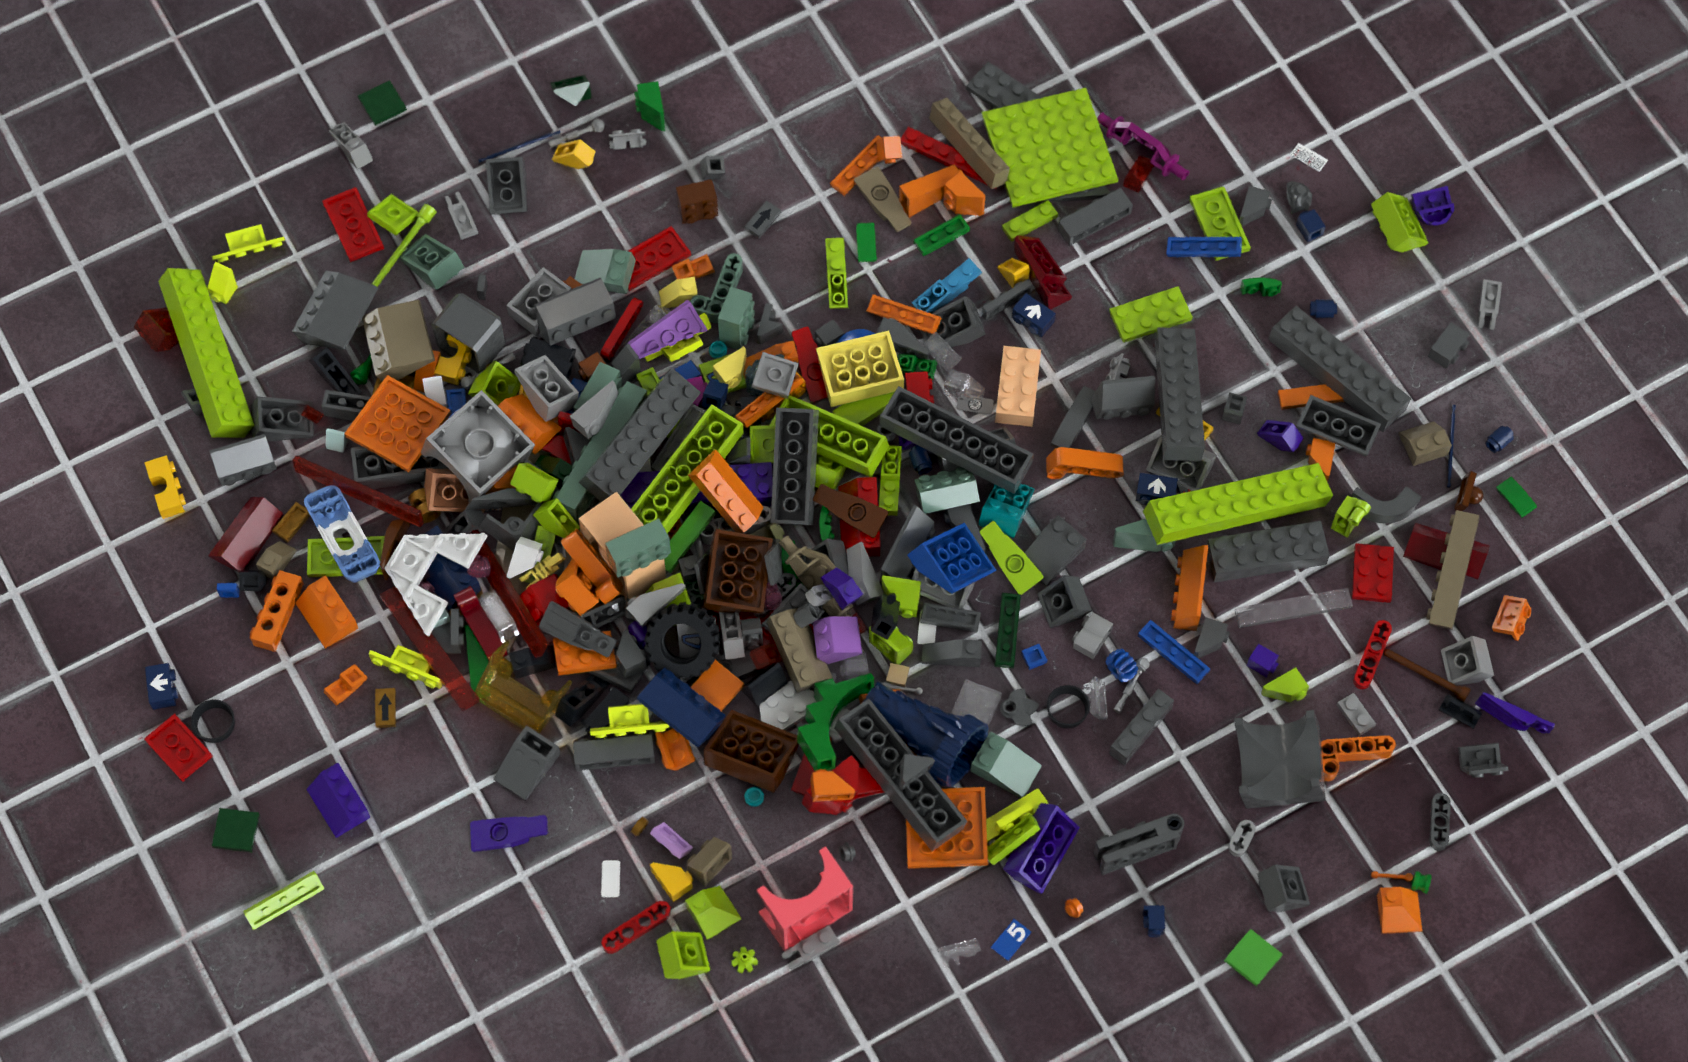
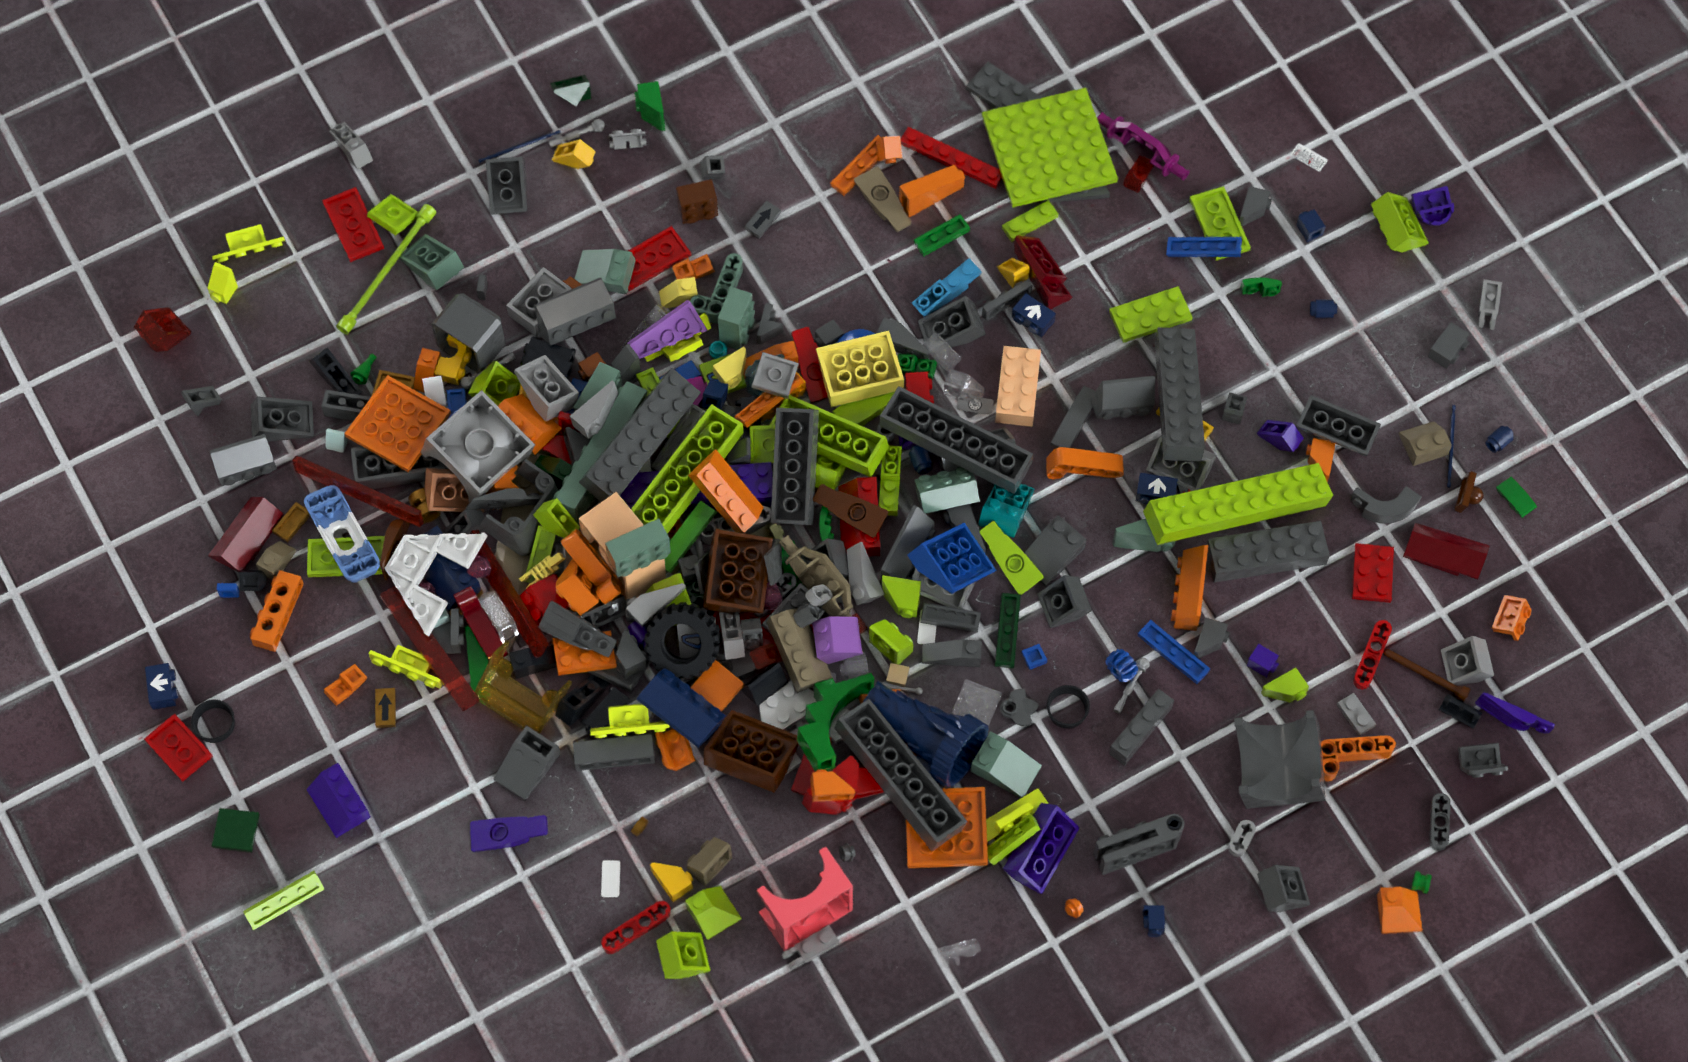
(161, 472): yellow arch -> none
(206, 353): lime brick -> none
(312, 414): clear red slope -> none
(326, 612): orange slope -> none
(334, 311): dark grey slope -> none
(382, 103): dark green tile -> none
(398, 339): dark tan slope -> none
(461, 217): light grey hinge -> none
(525, 556): white slope -> none
(533, 482): lime brick -> none
(621, 329): red beam -> none
(671, 840): lavender plate -> none
(744, 963): lime plant -> none
(754, 796): teal plate -> none
(836, 273): lime slope -> none
(842, 587): dark purple slope -> none
(866, 242): green slope -> none
(885, 615): black brick -> none
(904, 314): orange tile -> none
(912, 768): dark grey slope -> none
(963, 196): orange slope -> none
(969, 143): dark tan brick -> none
(1011, 939): blue sticker -> none
(1092, 635): light grey brick -> none
(1095, 216): dark grey brick -> none
(1098, 698): clear plate -> none
(1118, 367): light grey hinge -> none
(1253, 957): bright green slope -> none
(1293, 607): clear tile -> none
(1298, 196): dark grey hat -> none
(1299, 396): orange tile -> none
(1339, 368): dark grey brick -> none
(1349, 515): lime hinge -> none
(1408, 877): orange hinge -> none
(1454, 569): dark tan brick -> none

